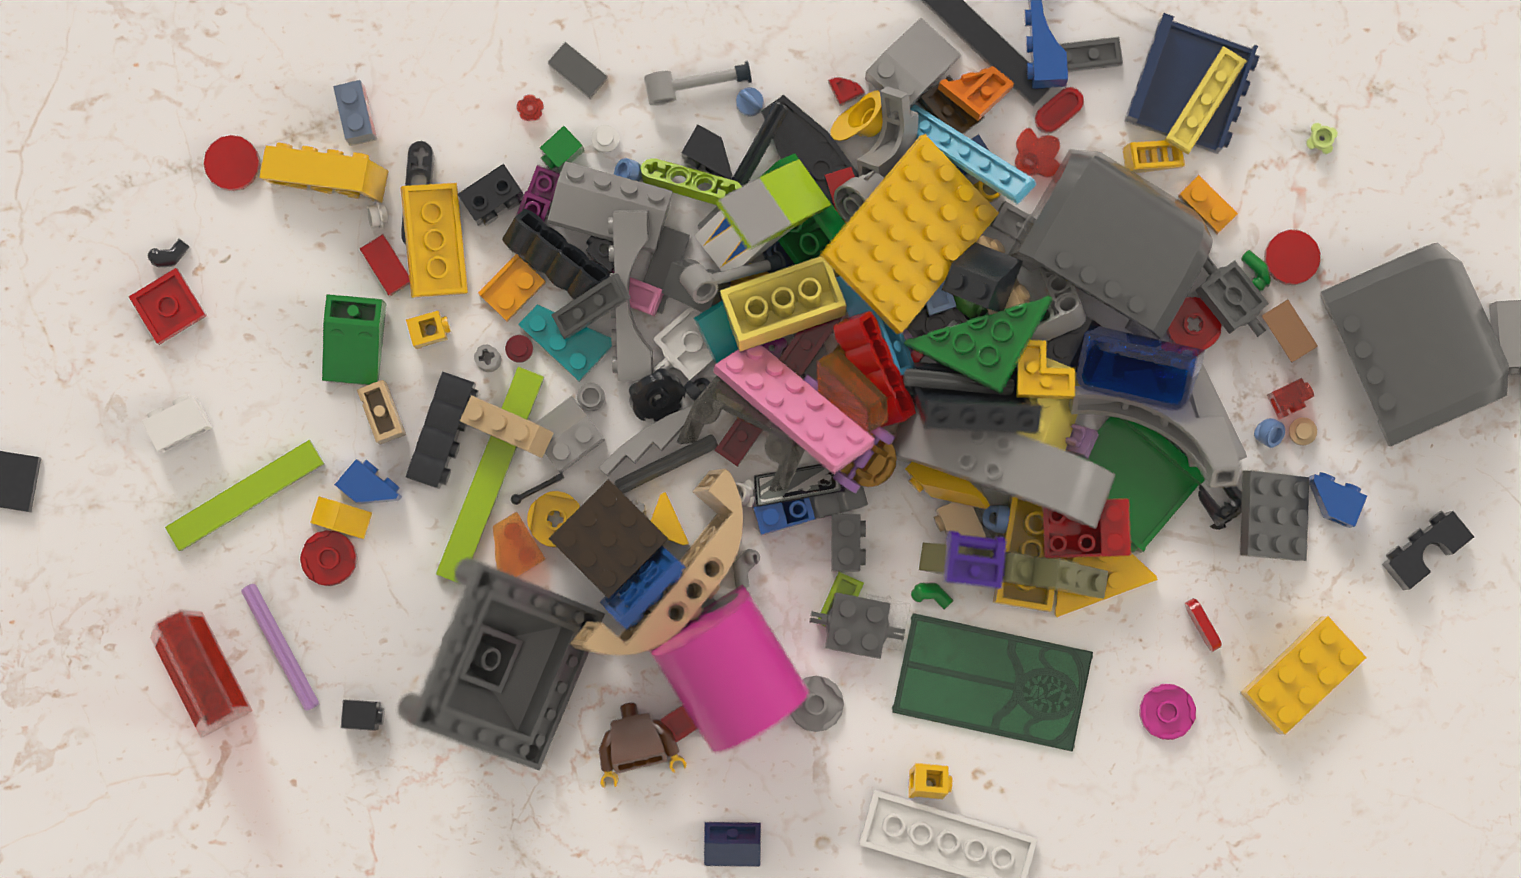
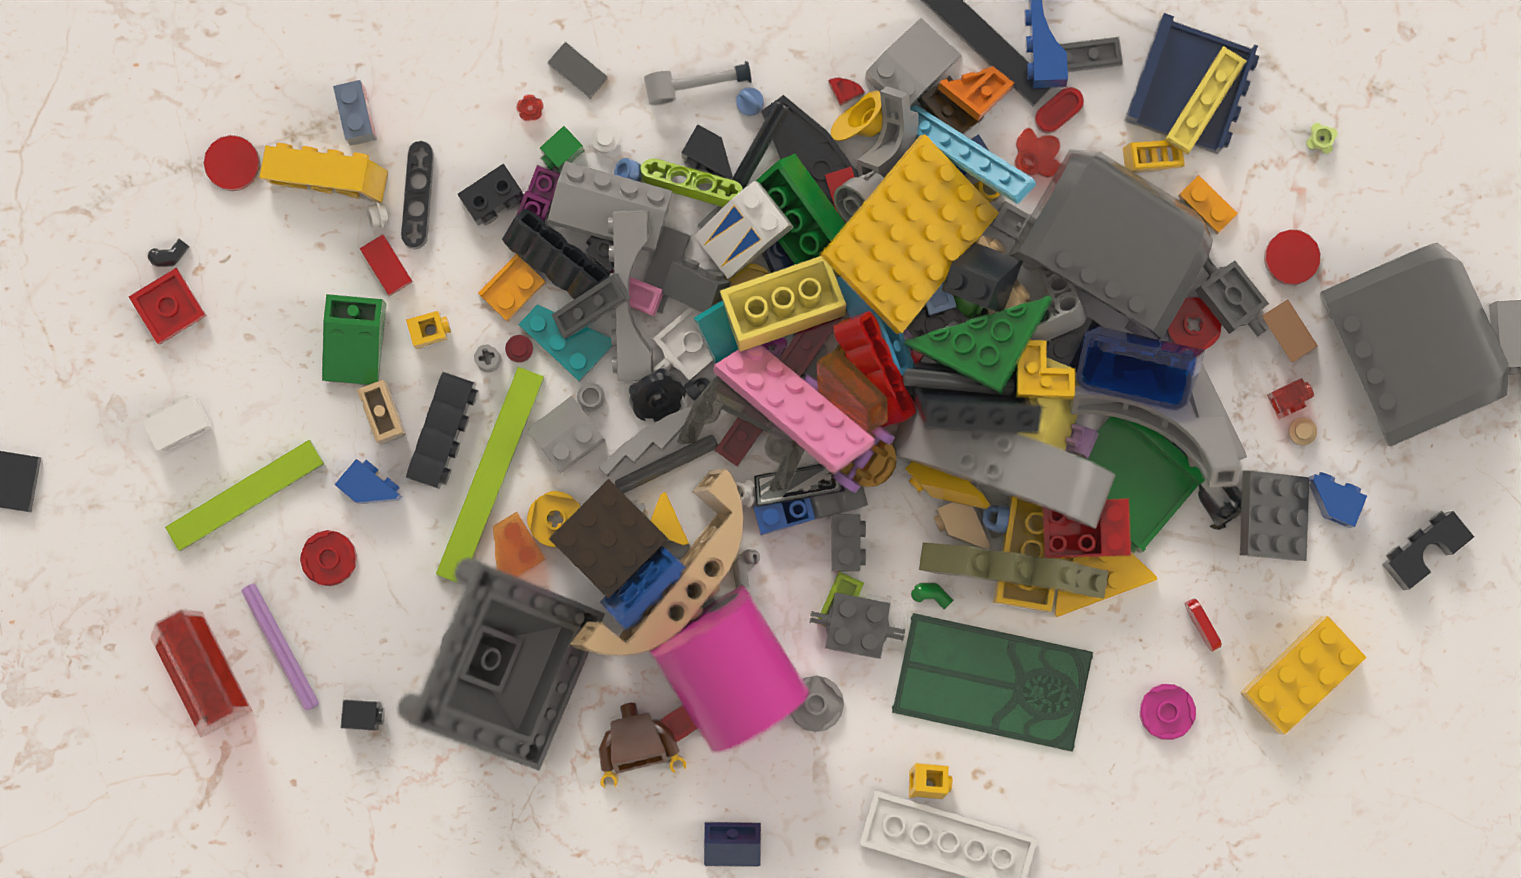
(341, 517): yellow slope -> none
(434, 240): yellow tile -> none
(506, 426): tan arch -> none
(516, 498): black hinge -> none
(703, 285): light grey piece -> none
(773, 204): slope -> none
(974, 569): dark purple plate -> none
(1260, 269): green arm -> none
(1270, 432): medium blue tile -> none

